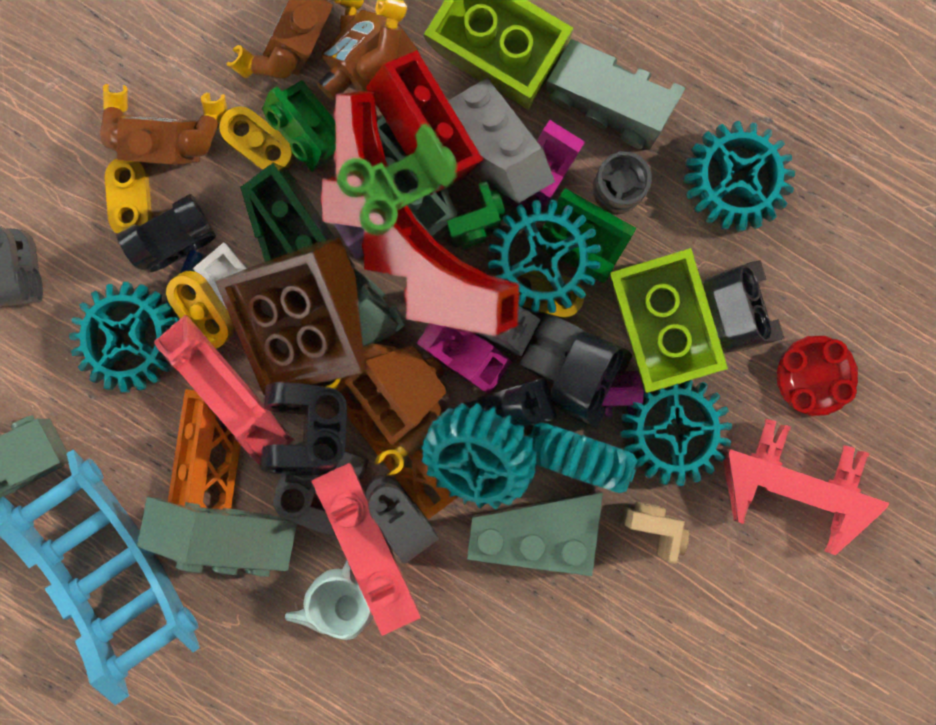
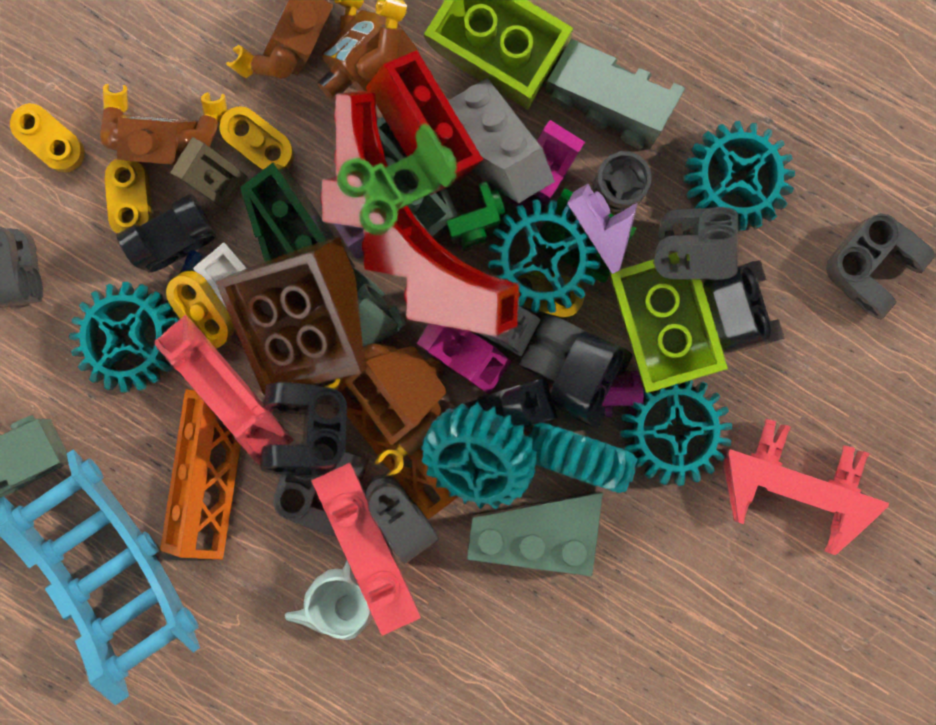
(46, 136): none -> yellow plate
(208, 173): none -> dark tan plate
(216, 538): sand green wedge -> none
(302, 123): green bracket -> none
(607, 234): none -> lavender slope
(652, 519): tan bracket -> none
(710, 246): none -> dark grey piece
(817, 375): red dish -> none
(897, 241): none -> dark grey piece

